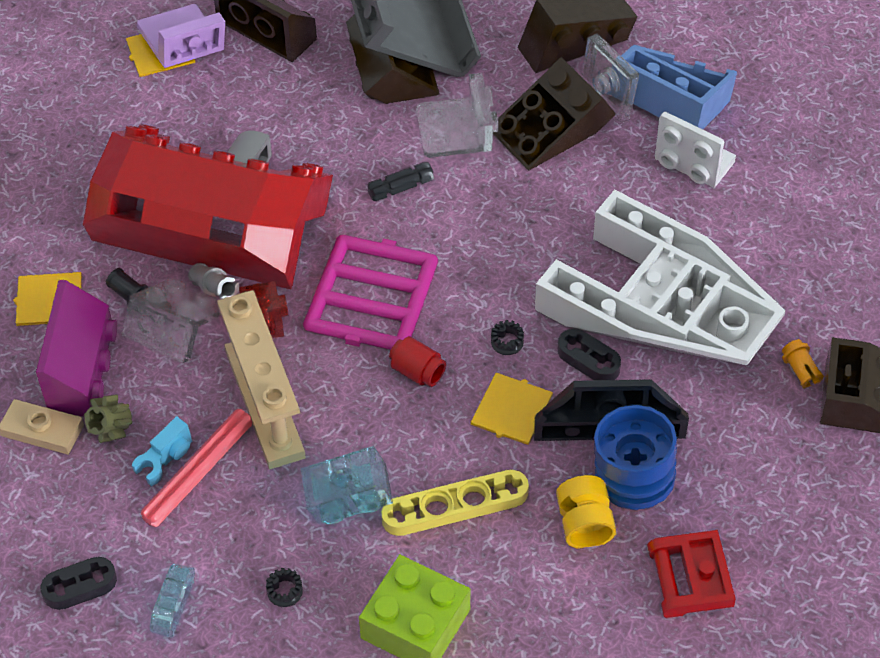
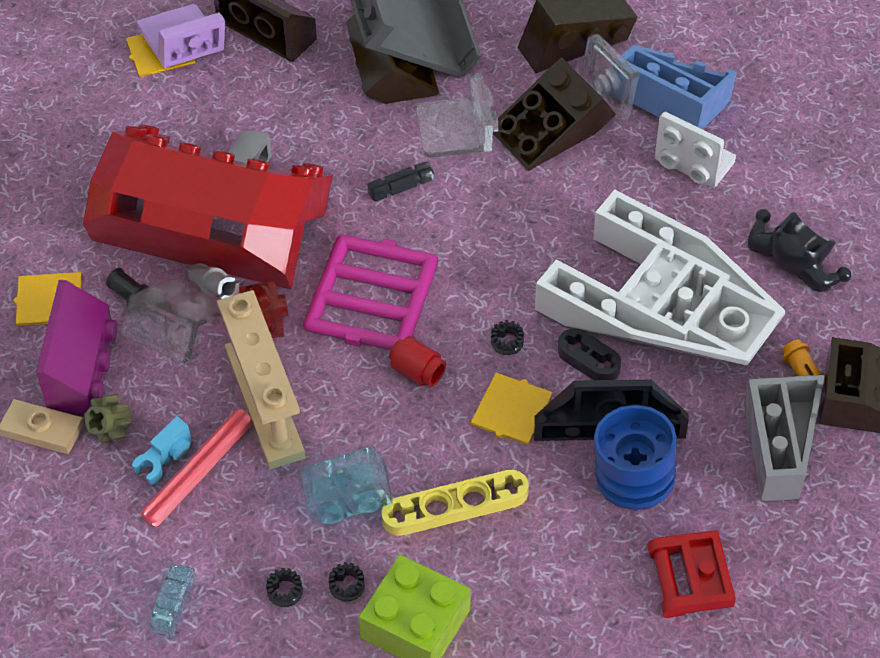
(78, 583): black beam -> none
(353, 591): none -> black bush
(585, 511): yellow wheel -> none
(781, 431): none -> light grey wedge
(796, 250): none -> black piece

